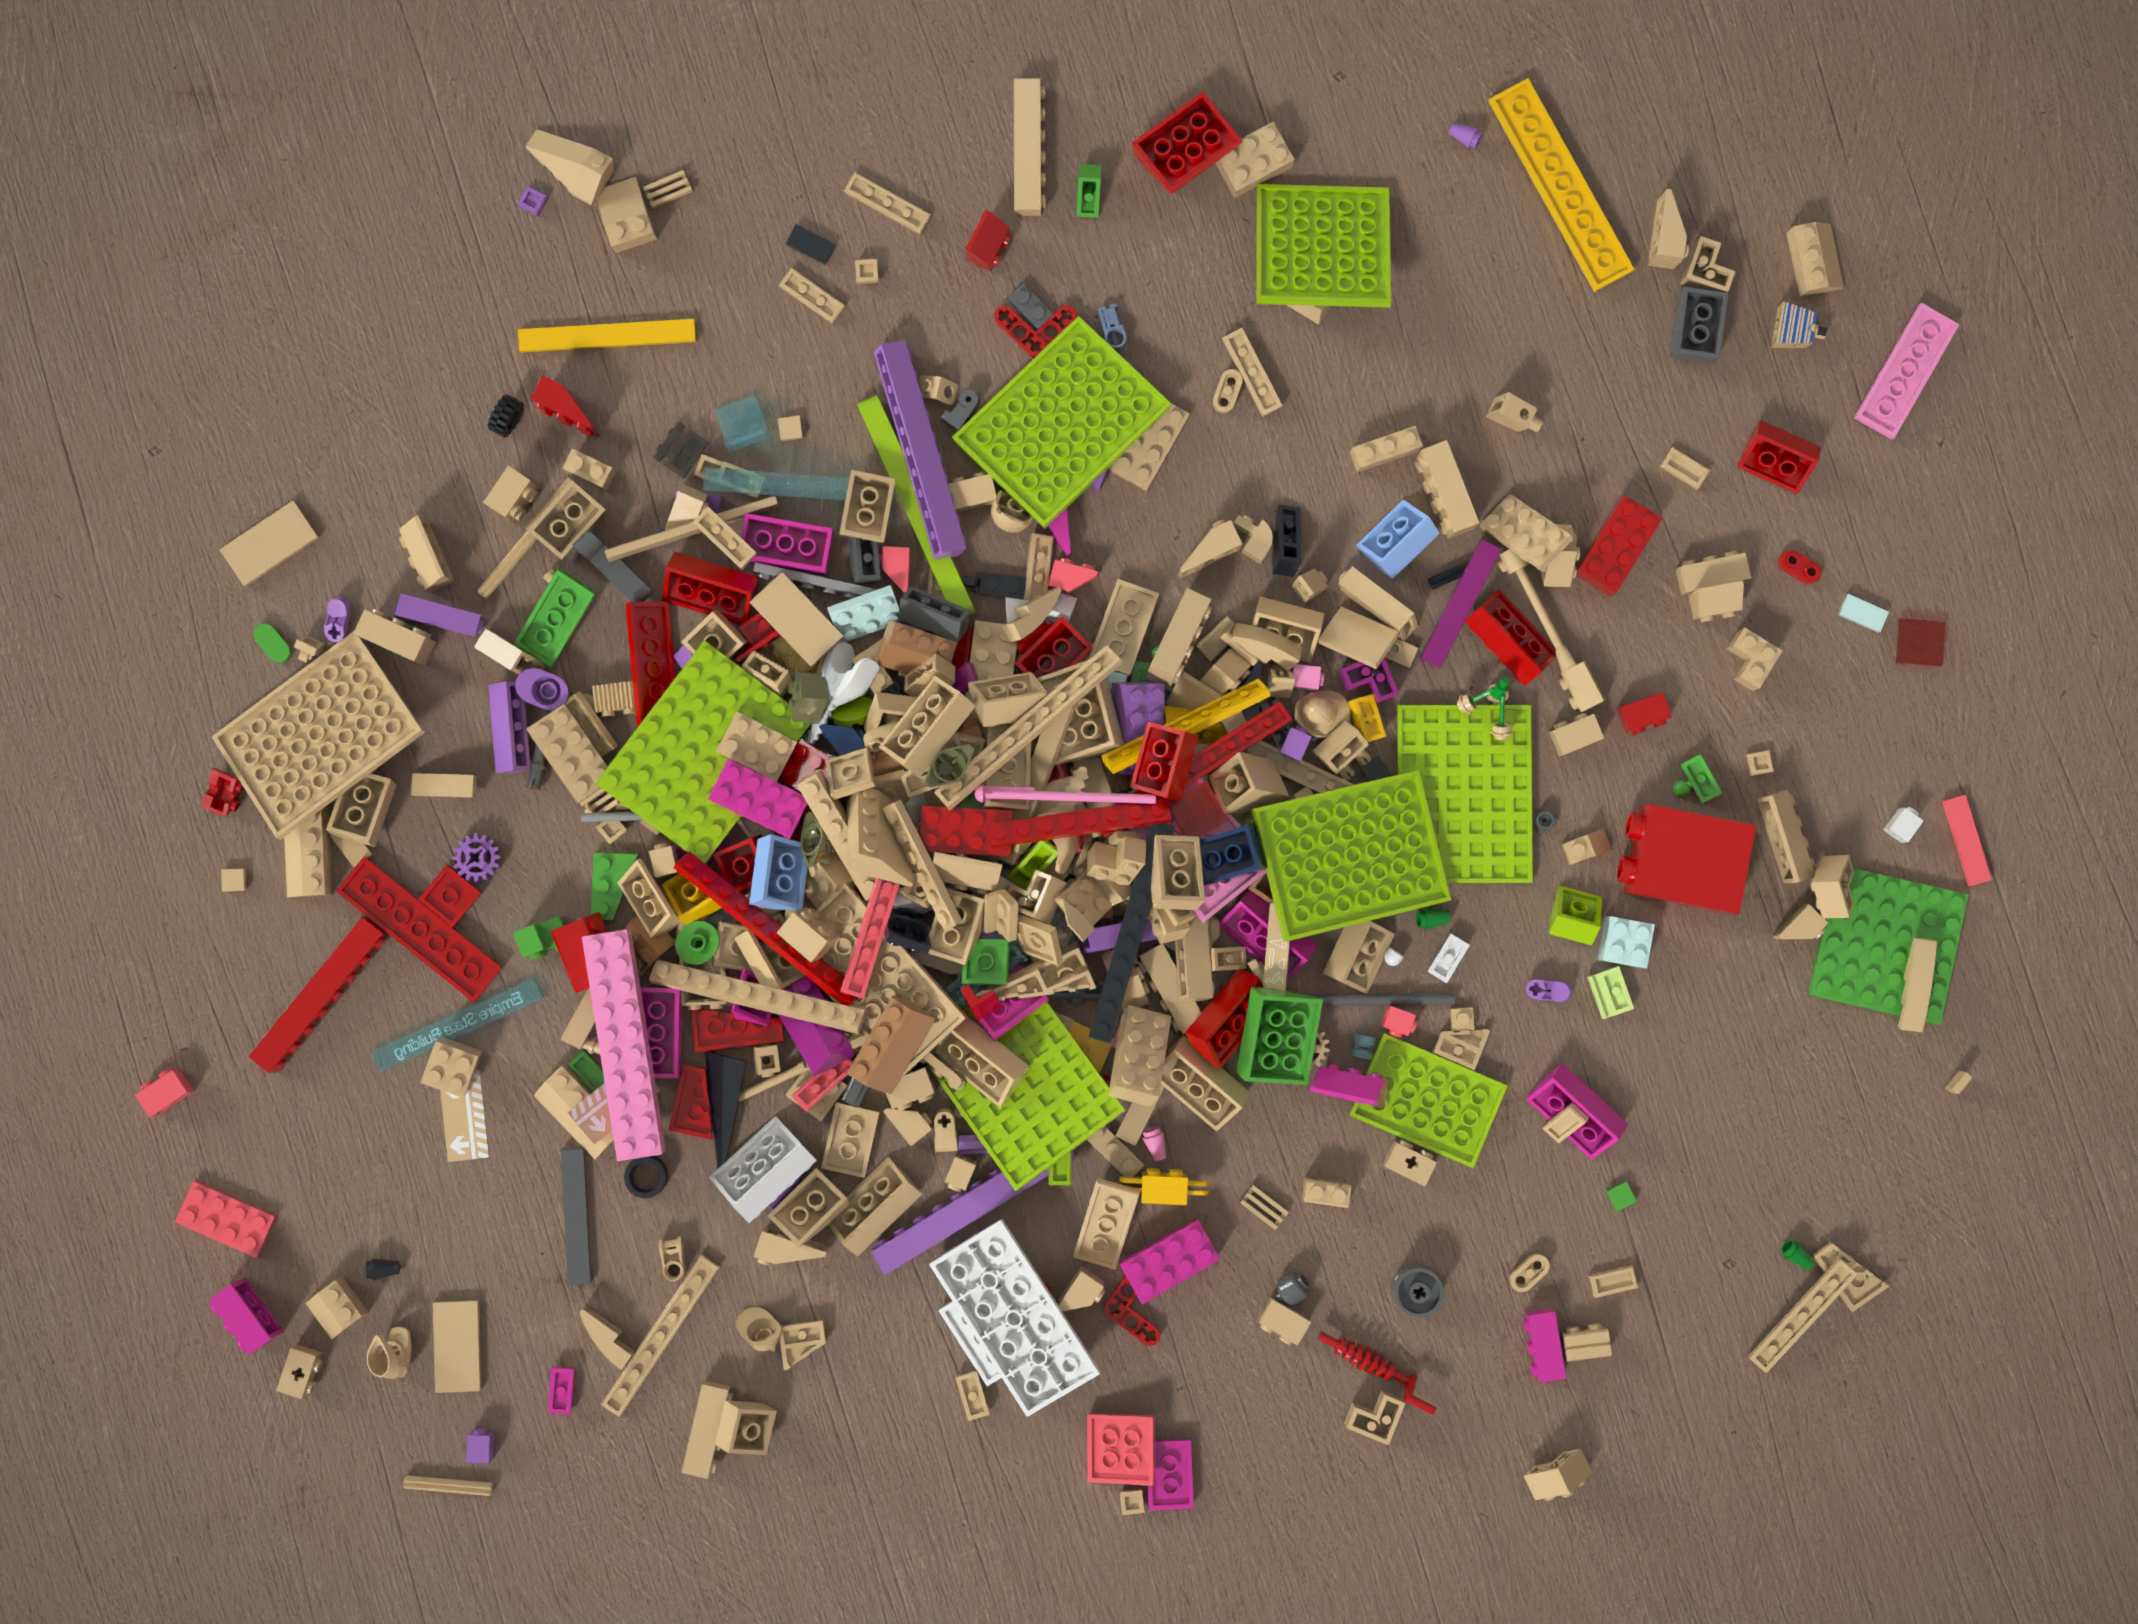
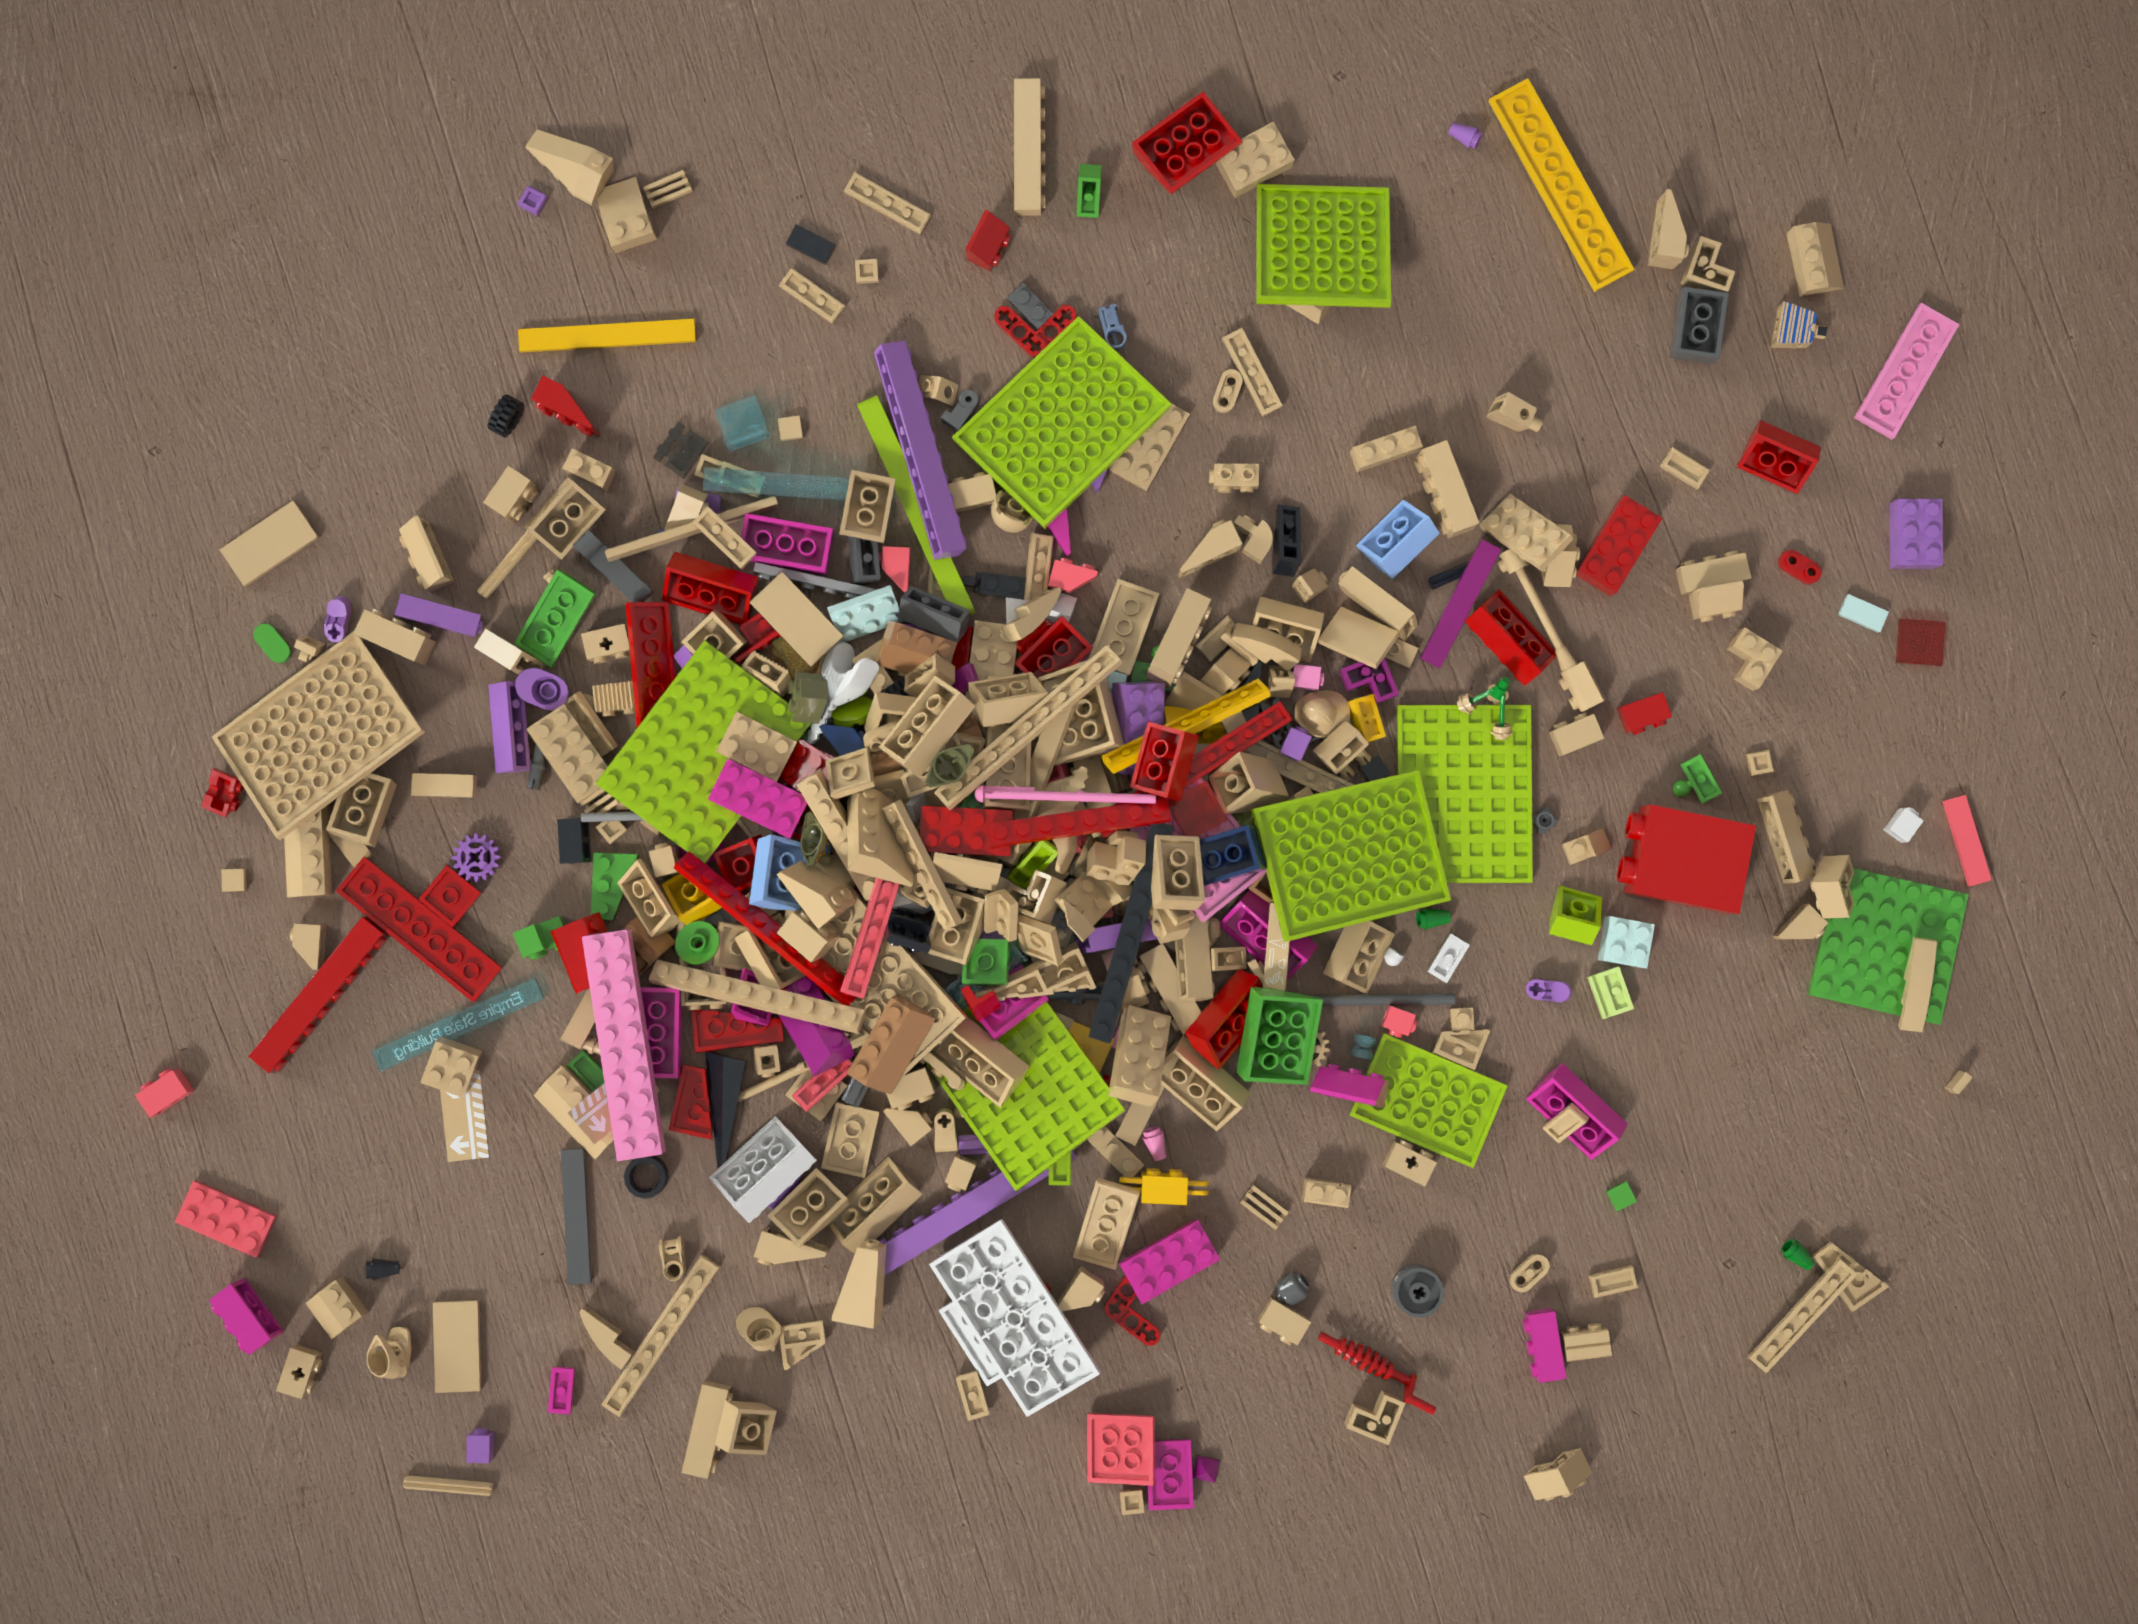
(310, 943): none -> tan slope
(574, 841): none -> black hinge
(594, 641): none -> tan brick
(817, 893): none -> tan slope
(863, 1288): none -> tan slope
(1206, 1469): none -> magenta slope
(1235, 476): none -> tan brick
(1916, 534): none -> medium lavender brick

